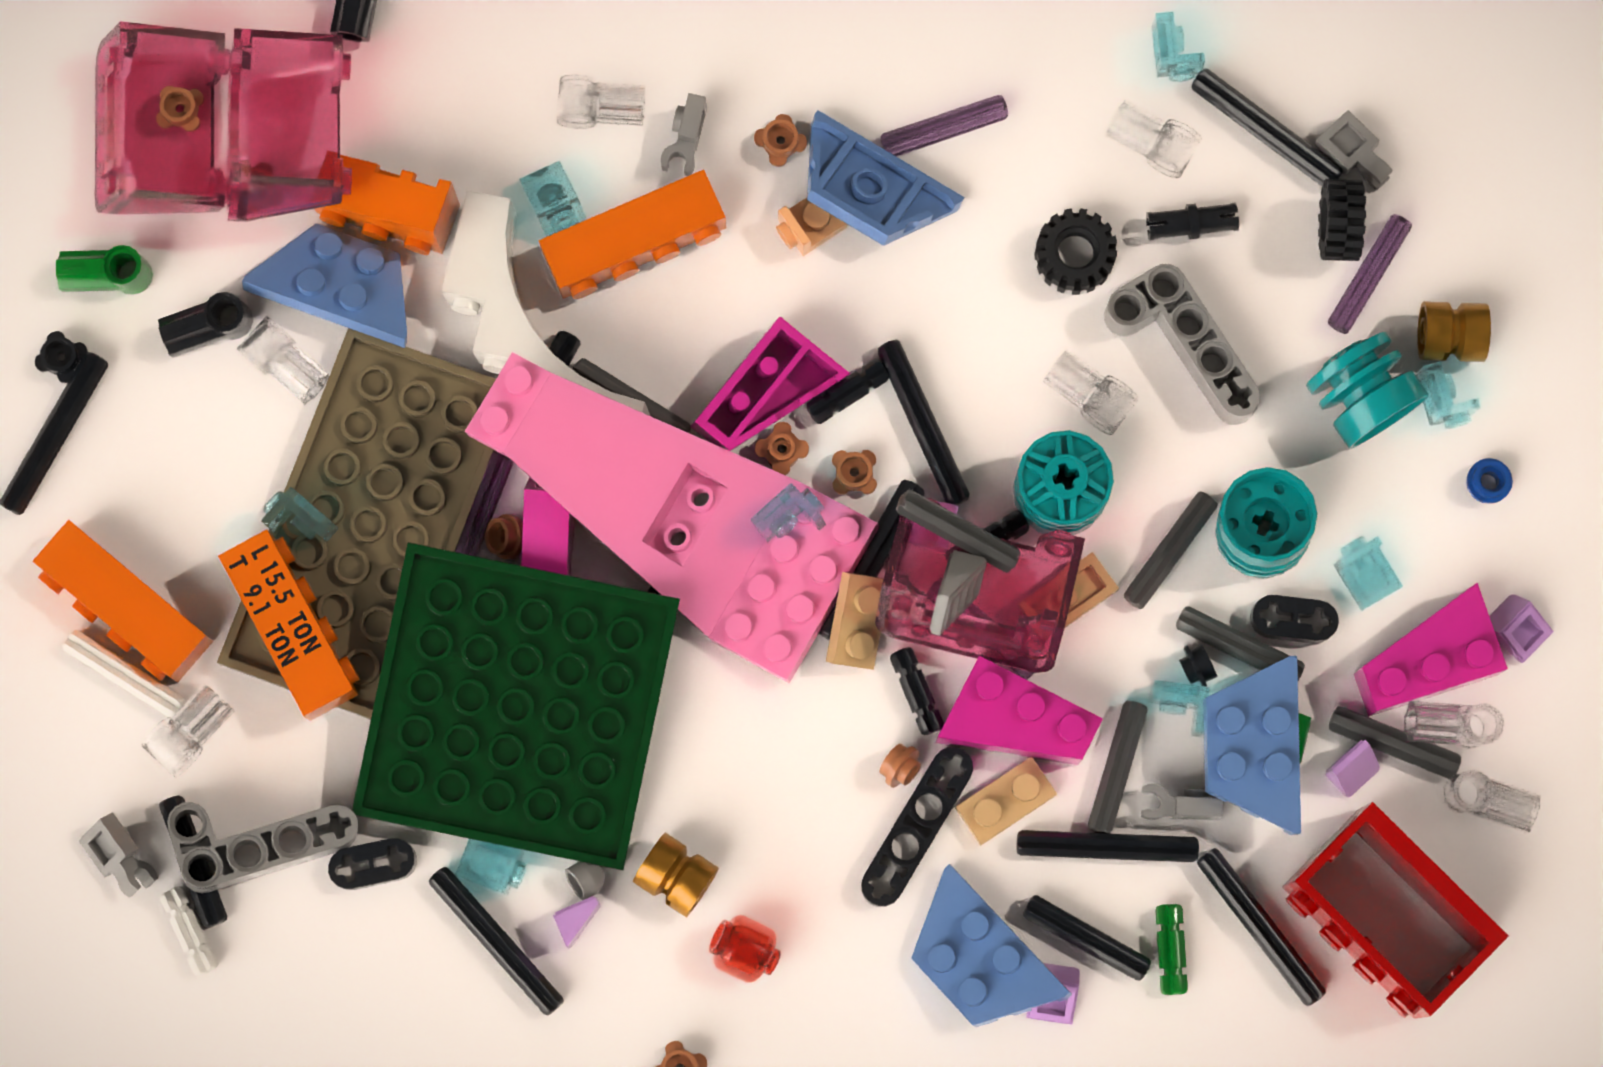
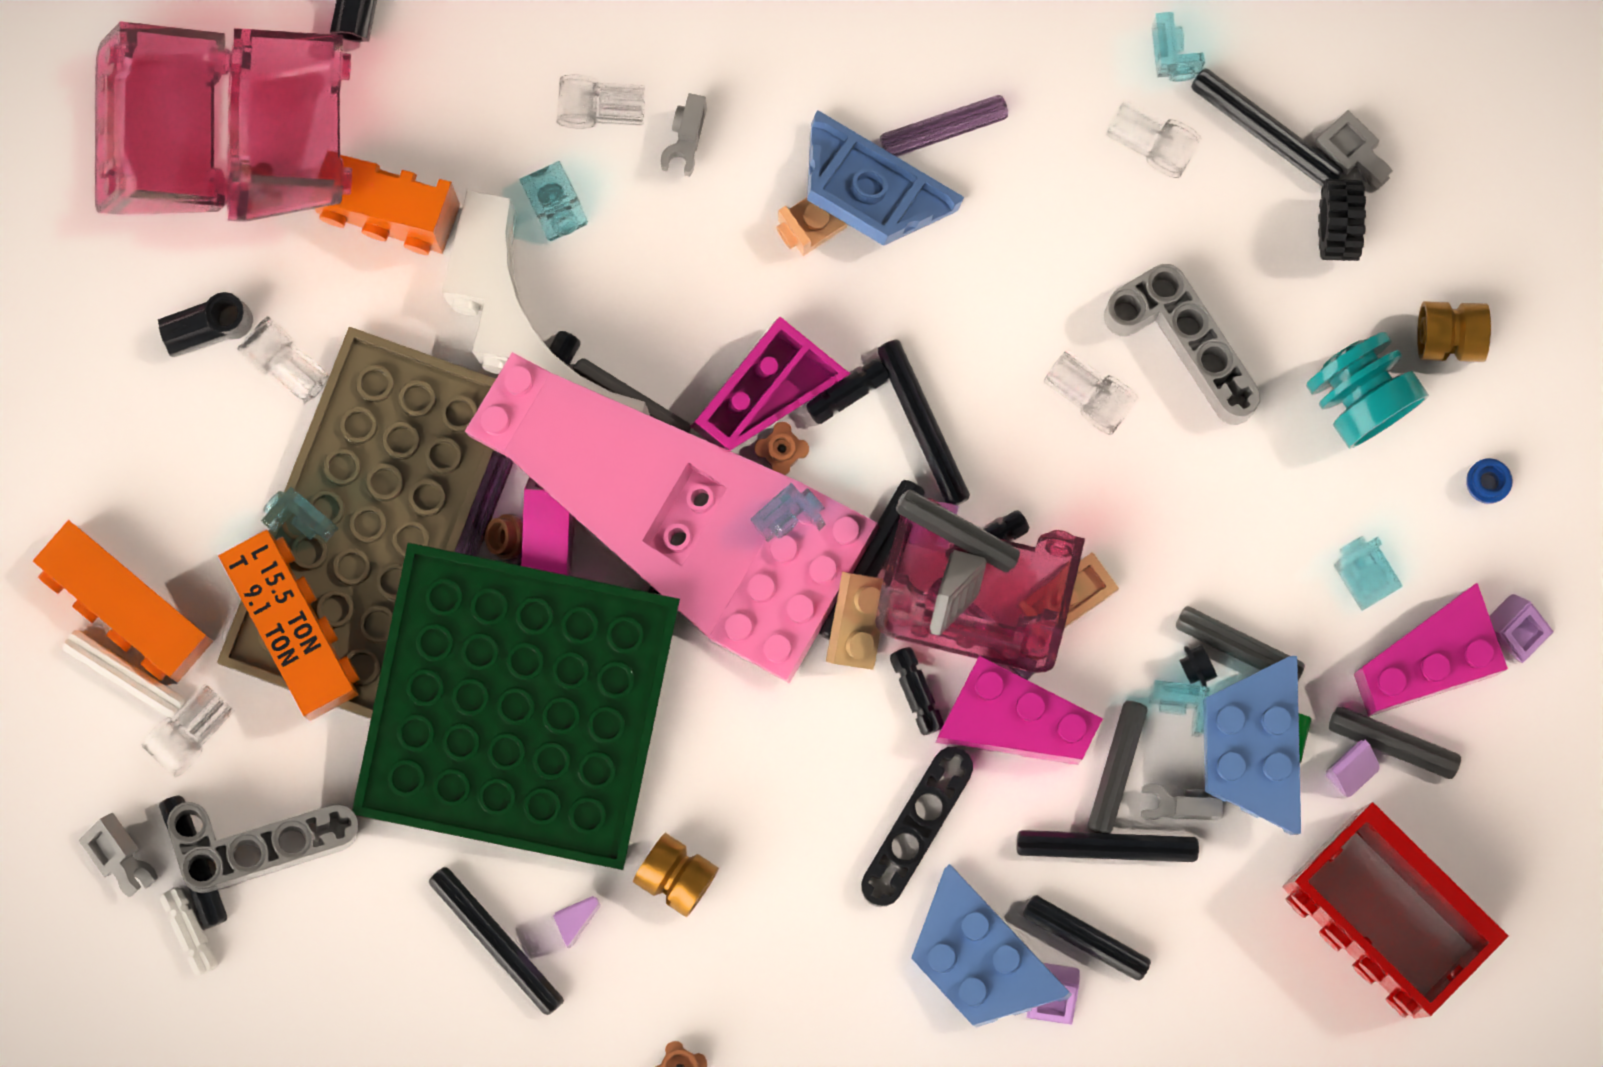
(53, 433): black axle -> none
(55, 345): black plate -> none
(100, 270): green piece -> none
(173, 97): nougat plate -> none
(337, 281): medium blue wing -> none
(369, 853): black beam -> none
(492, 866): clear light blue bracket -> none
(585, 879): light grey hinge -> none
(634, 235): orange brick -> none
(744, 948): clear red head -> none
(780, 127): nougat plate -> none
(863, 463): nougat plate -> none
(900, 765): nougat plate -> none
(1006, 801): tan plate -> none
(1049, 504): teal wheel -> none
(1080, 225): black tyre -> none
(1170, 550): dark grey axle -> none
(1171, 949): green axle -> none
(1192, 221): black pin -> none
(1261, 927): black axle -> none
(1271, 497): teal wheel -> none
(1291, 629): black beam -> none
(1369, 274): clear purple axle -> none
(1439, 404): clear light blue bracket -> none
(1451, 723): clear piece -> none
(1494, 801): clear piece -> none

